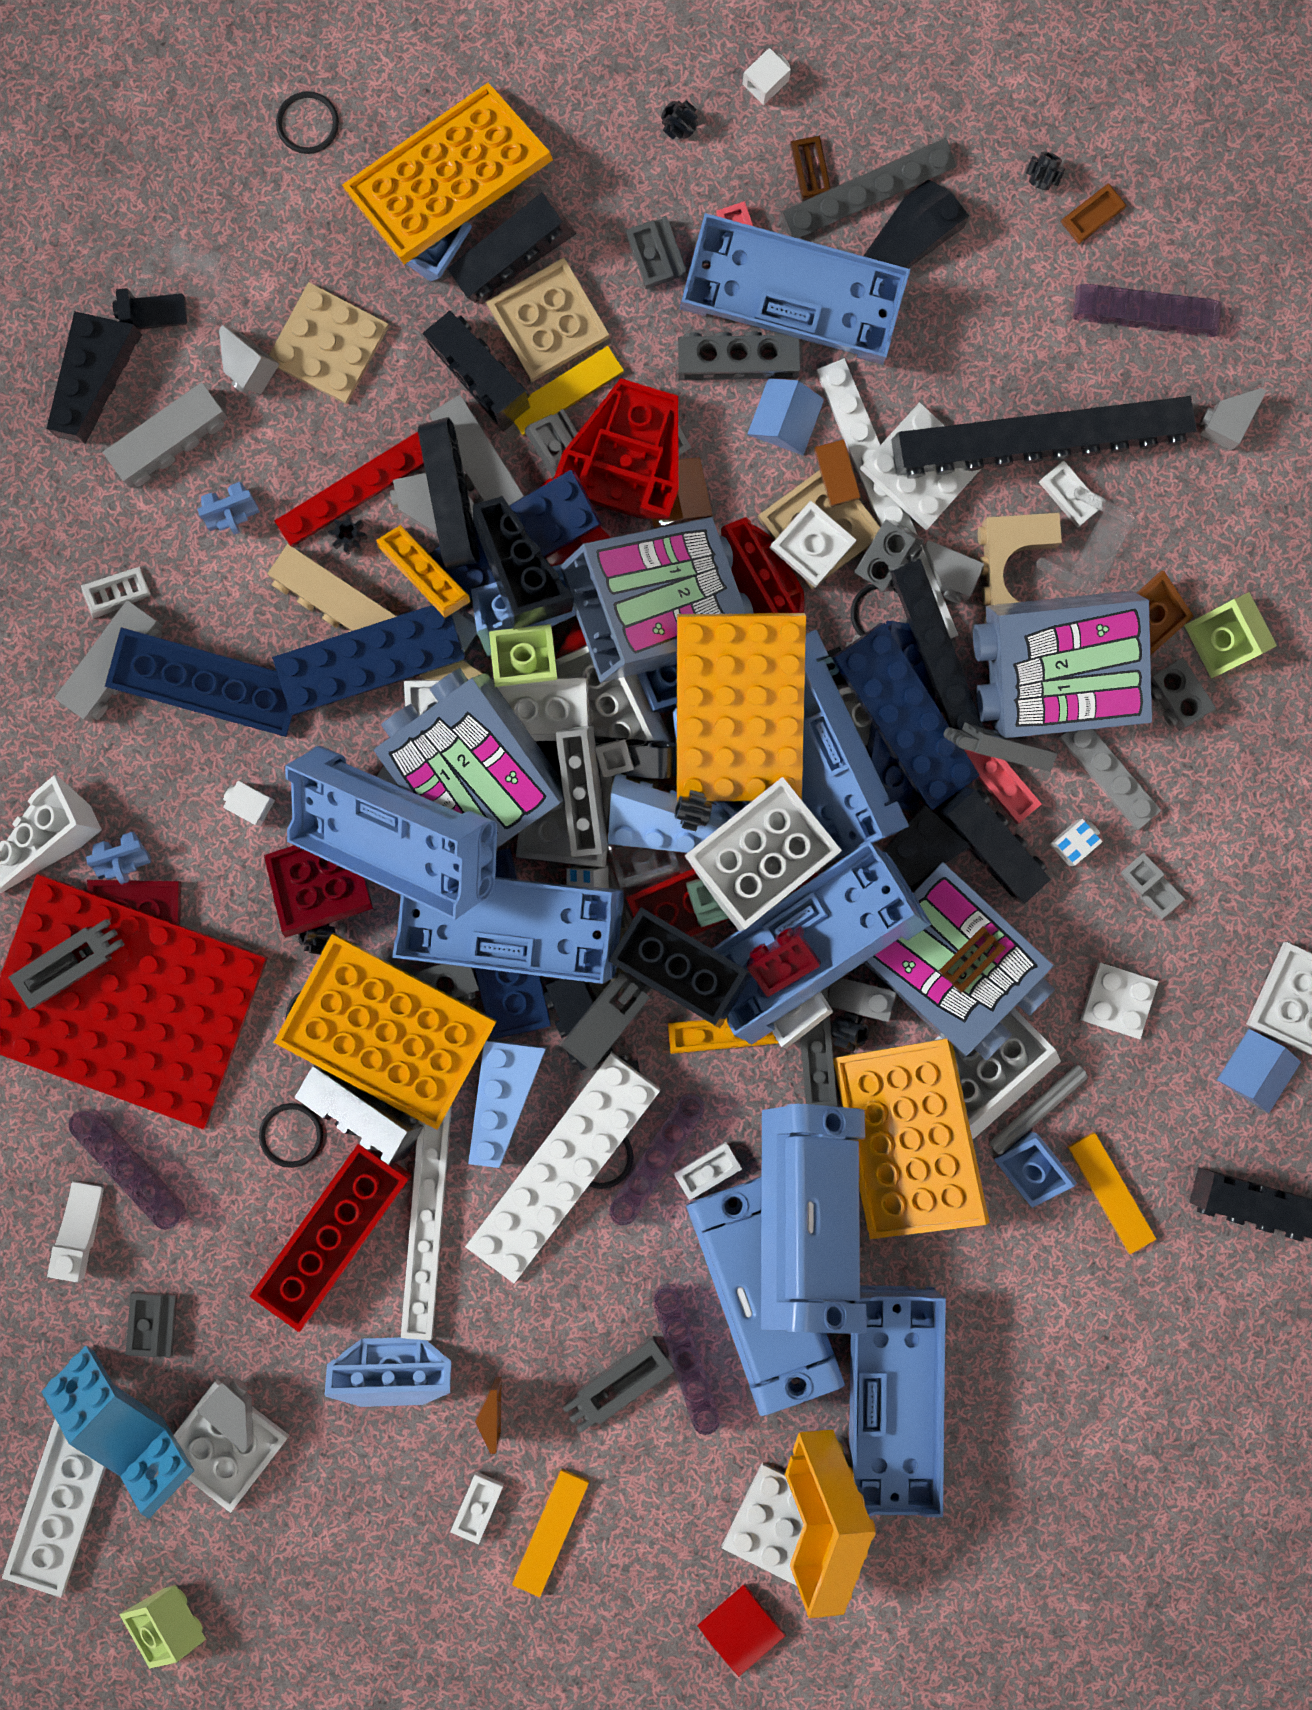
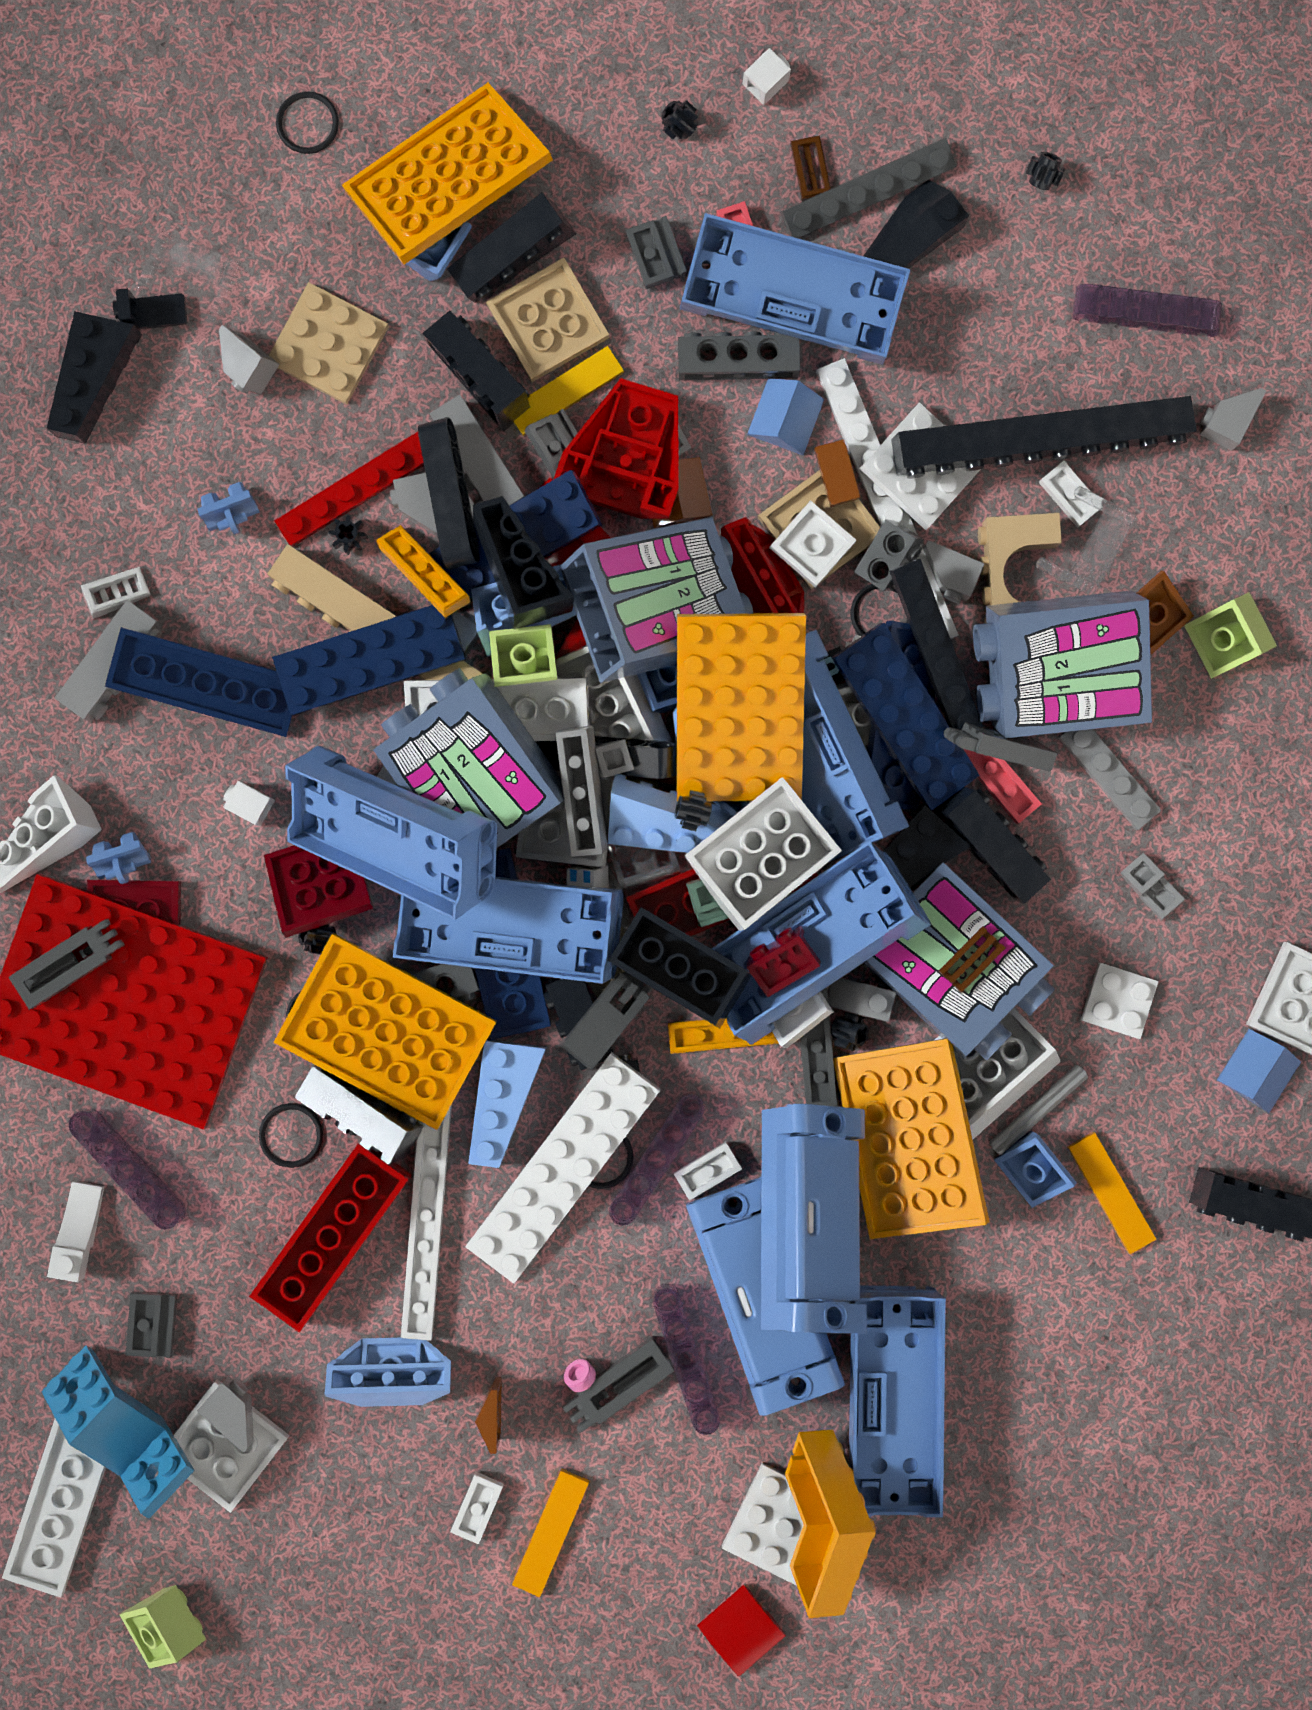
(165, 436): light grey brick -> none
(579, 1375): none -> bright pink tile
(1076, 841): white brick -> none
(1093, 213): dark orange tile -> none
(1186, 689): dark grey brick -> none

